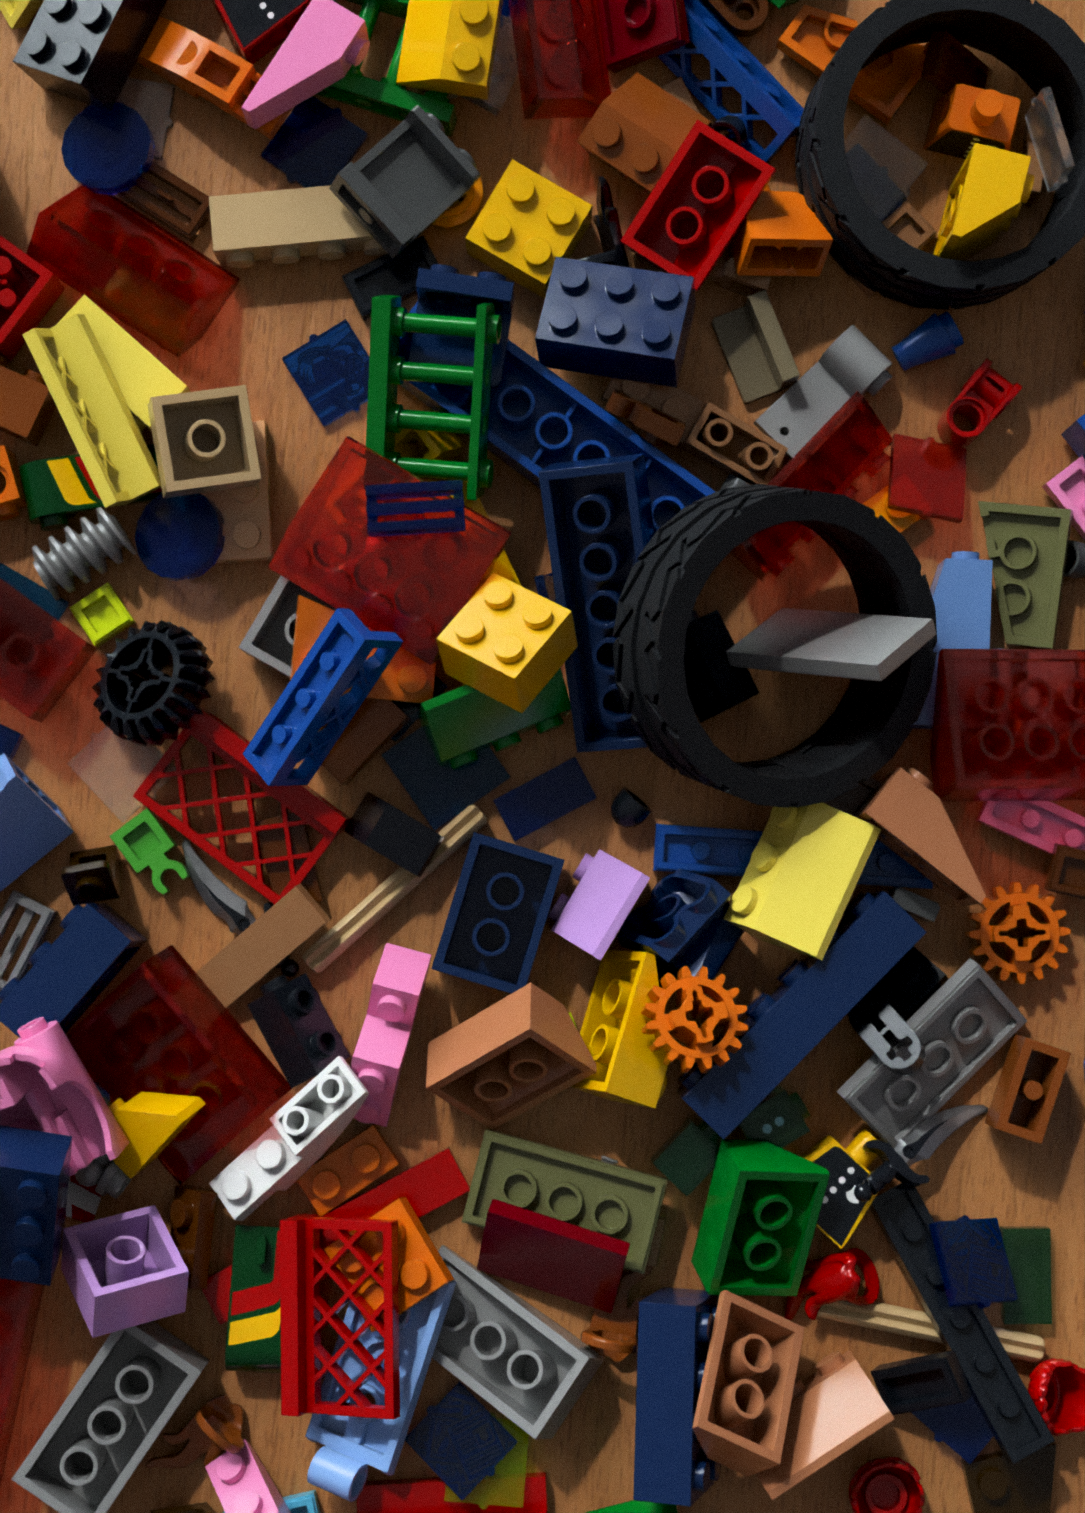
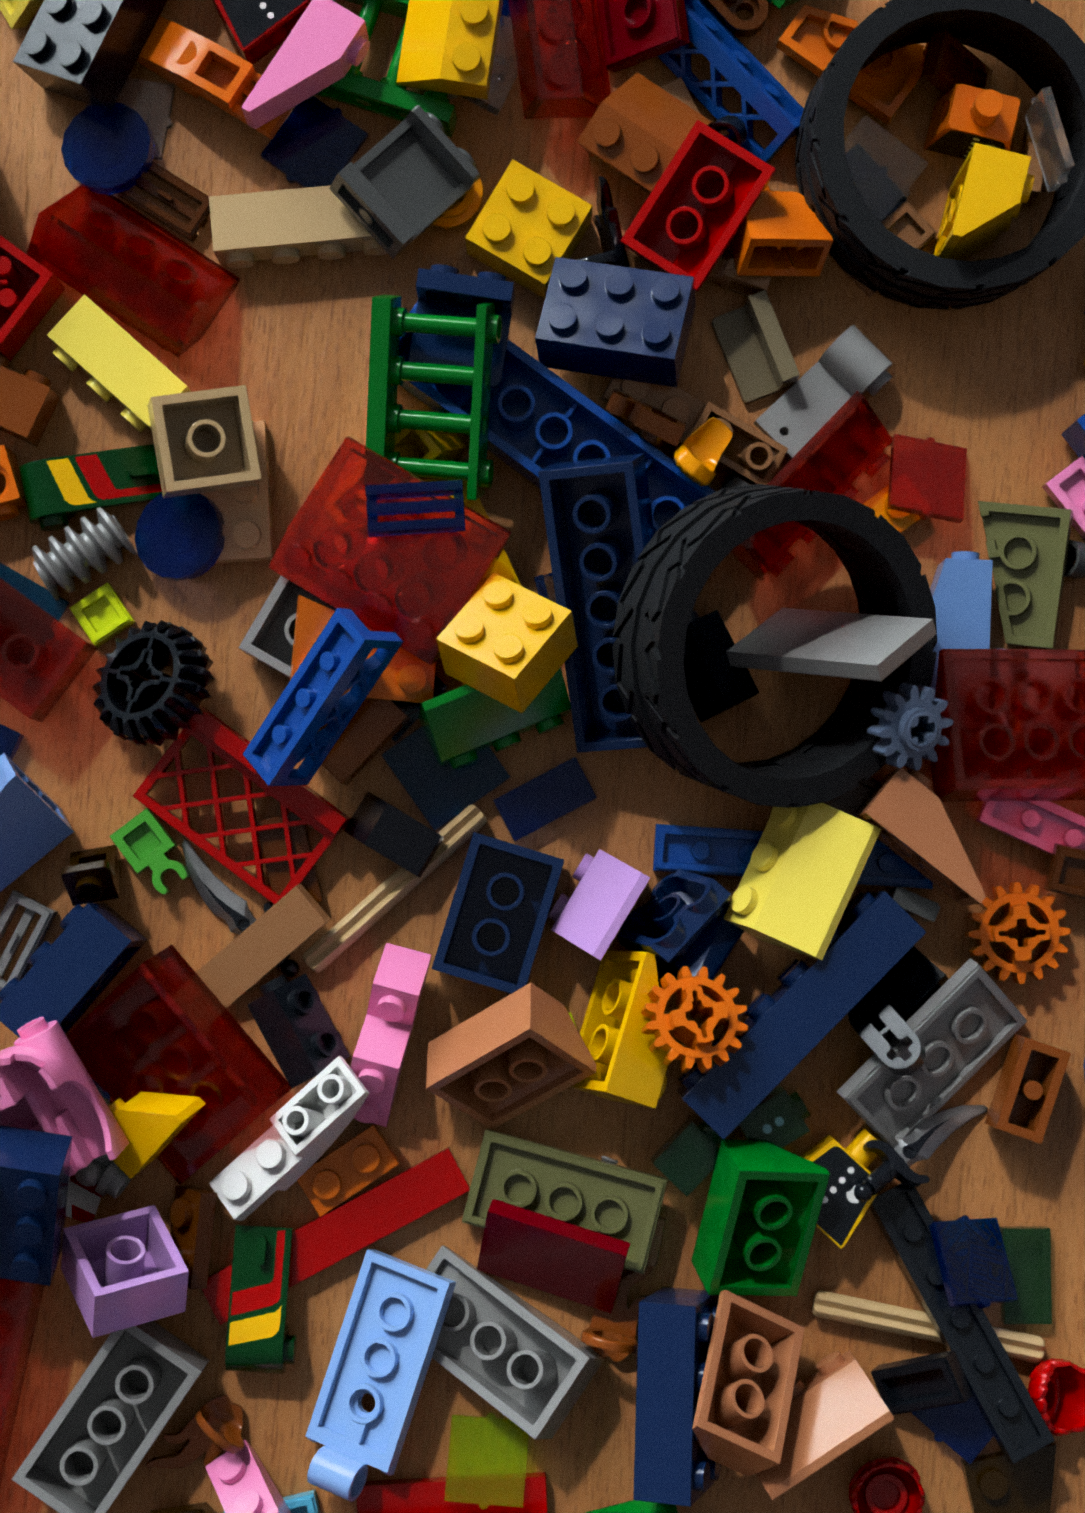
(94, 410): light yellow fence -> none
(116, 770): clear piece -> none
(302, 1322): red fence -> none
(331, 372): clear blue piece -> none
(389, 275): black tile -> none
(419, 1263): orange plate -> none
(461, 1441): clear blue piece -> none
(629, 809): black hinge -> none
(702, 451): none -> light orange hair
(835, 1280): red piece -> none
(910, 726): none -> sand blue gear
(928, 342): blue cone -> none
(981, 401): red piece -> none

